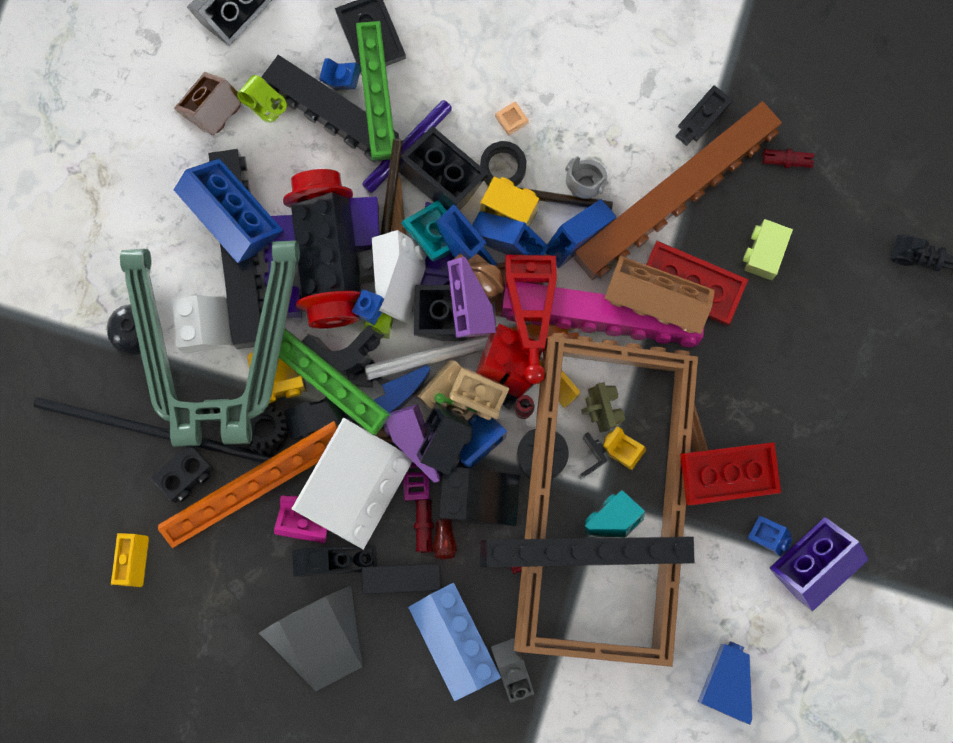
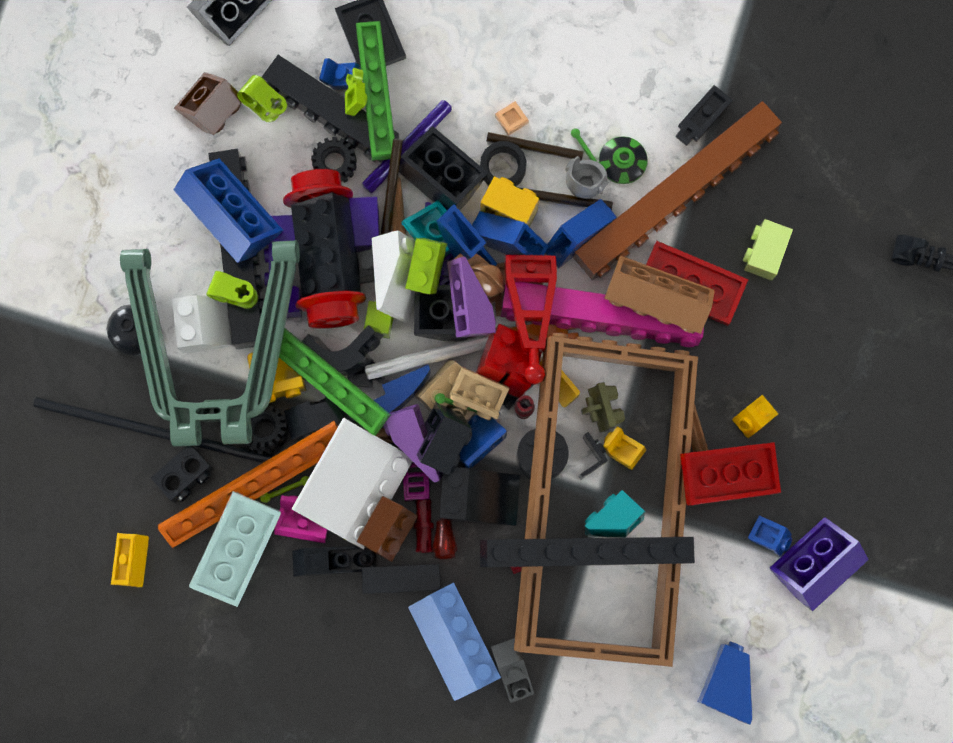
(228, 290): none -> lime piece
(235, 549): none -> light aqua plate
(267, 497): none -> lime hinge
(319, 639): dark grey wedge -> none
(335, 146): none -> black tyre
(355, 95): none -> lime plate
(368, 306): blue bracket -> none
(387, 528): none -> reddish brown slope
(426, 266): none -> lime brick
(536, 146): none -> dark brown bar
(575, 133): none -> bright green hinge
(619, 170): none -> dish
(755, 416): none -> yellow bracket
(788, 158): dark red pin -> none

